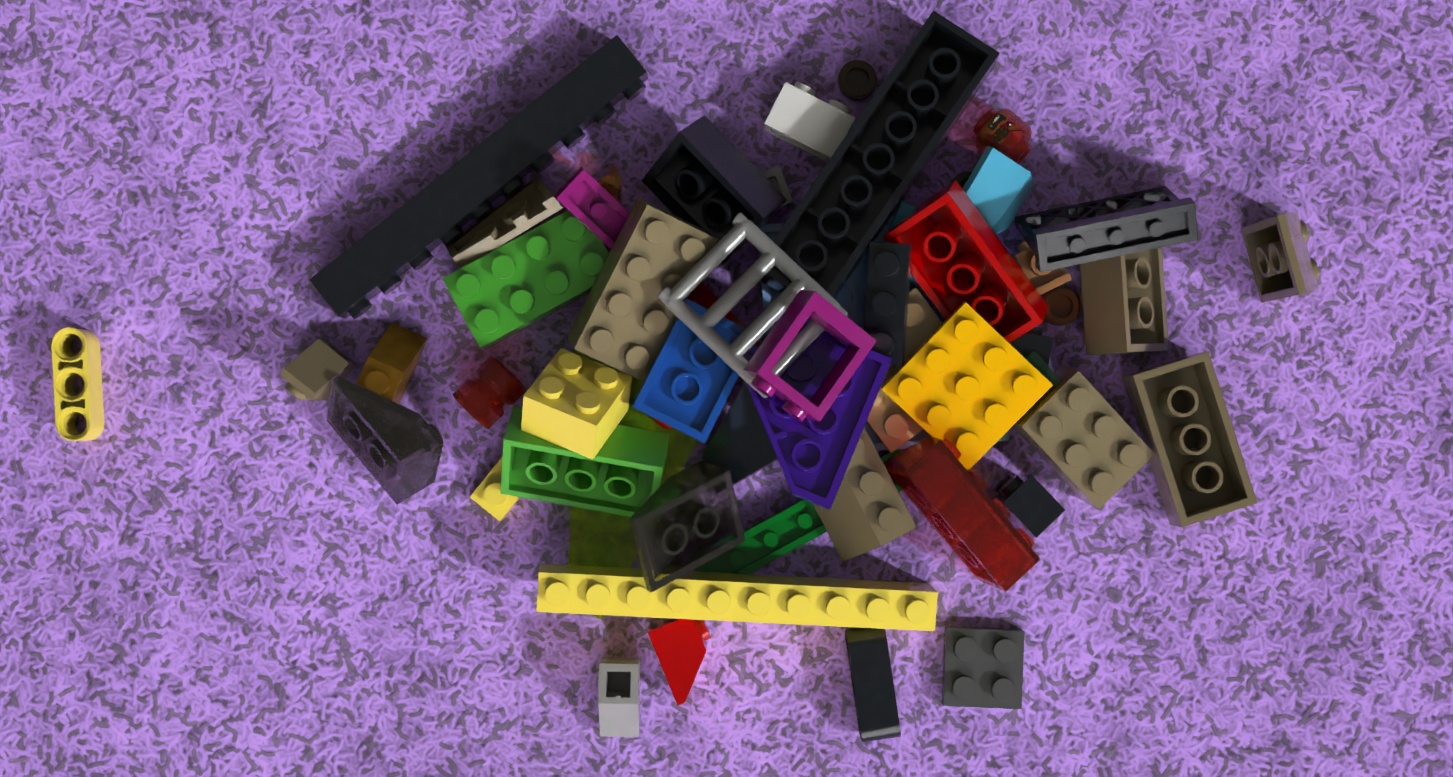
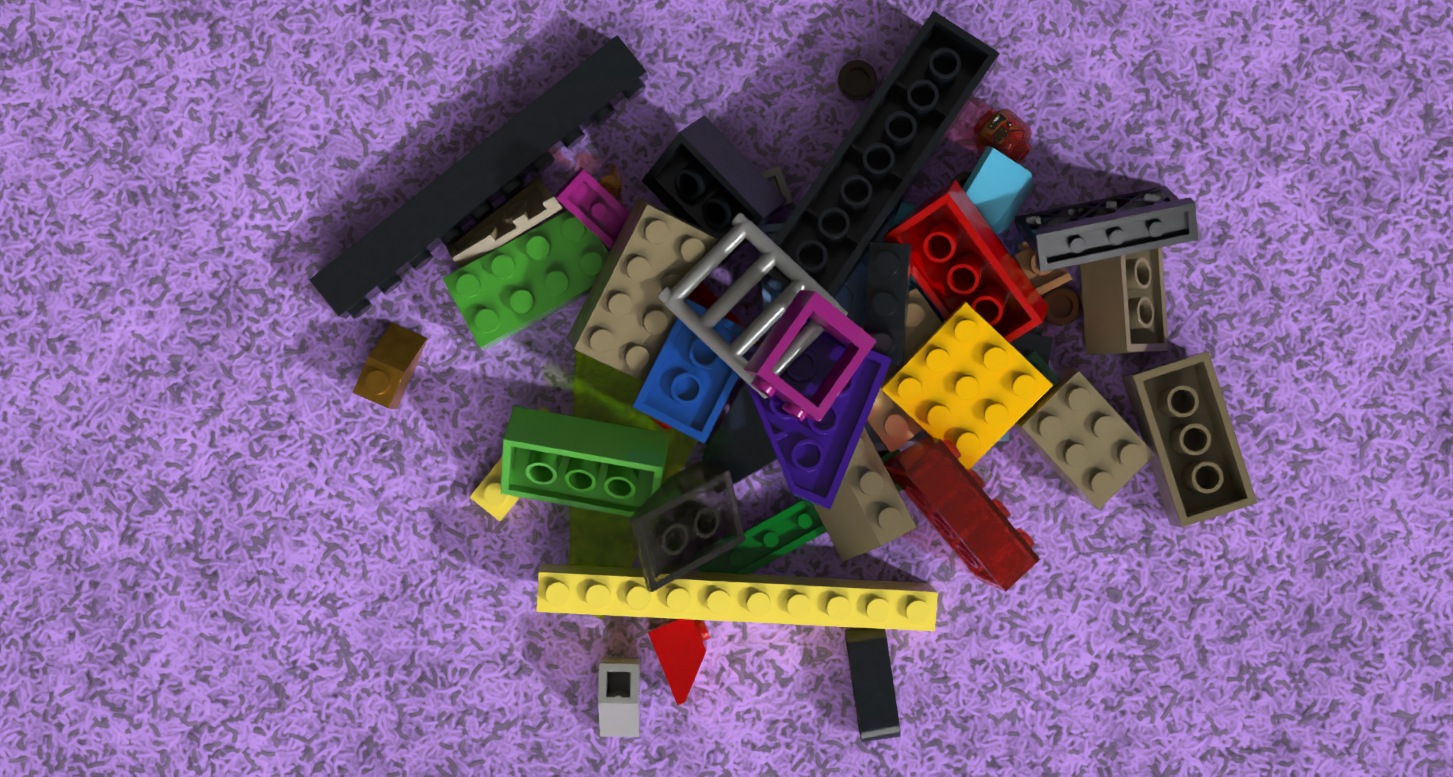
(65, 369): light yellow beam -> none
(313, 369): dark tan slope -> none
(386, 438): clear smoke slope -> none
(489, 392): clear red wheel -> none
(576, 403): light yellow brick -> none
(808, 121): white brick -> none
(983, 667): dark grey plate -> none
(1028, 502): black brick -> none
(1280, 257): dark tan slope -> none

